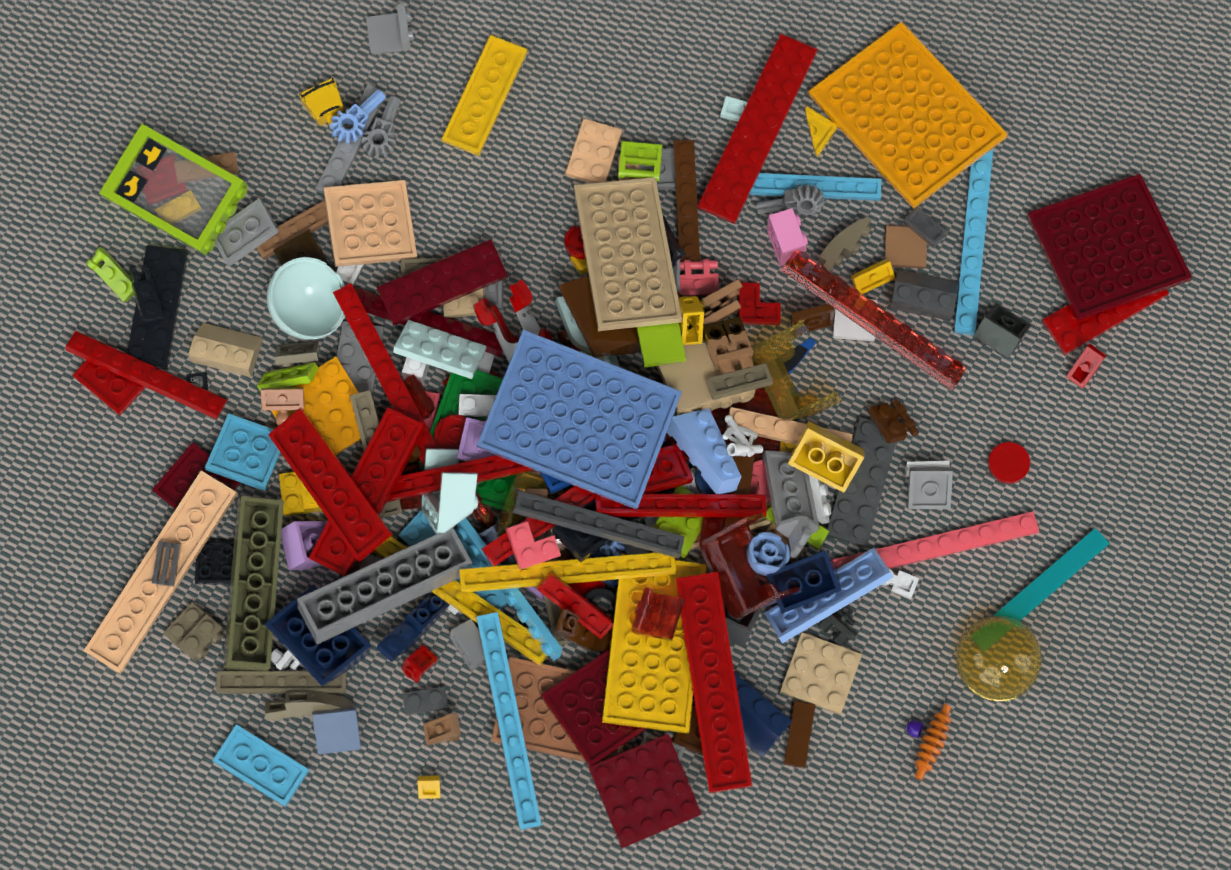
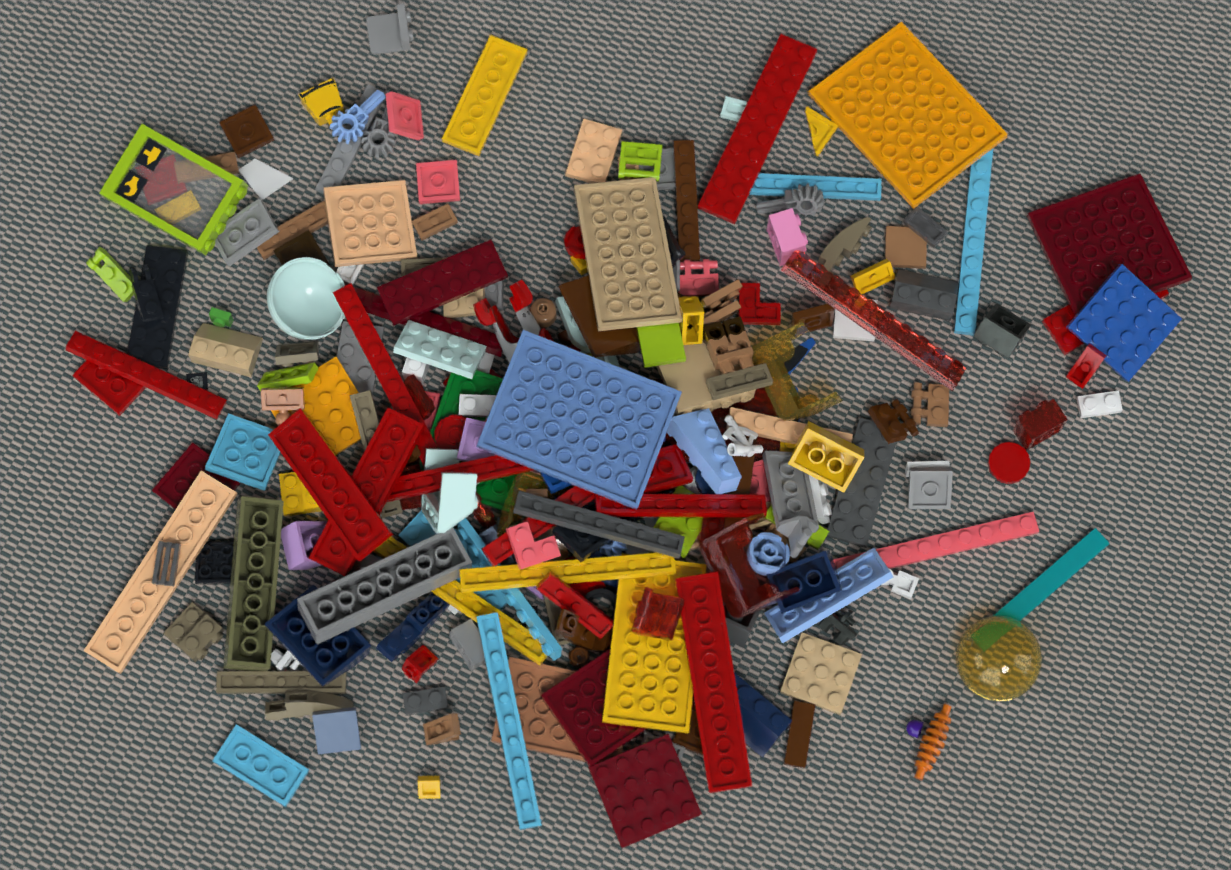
(220, 318): none -> bright green plate
(246, 131): none -> reddish brown plate
(263, 178): none -> white sticker
(404, 116): none -> coral plate
(434, 222): none -> medium nougat plate
(438, 182): none -> coral plate
(544, 312): none -> medium nougat head
(579, 662): none -> reddish brown plate
(937, 404): none -> medium nougat plate
(1039, 424): none -> clear red brick
(1099, 404): none -> white plate
(1124, 322): none -> blue plate

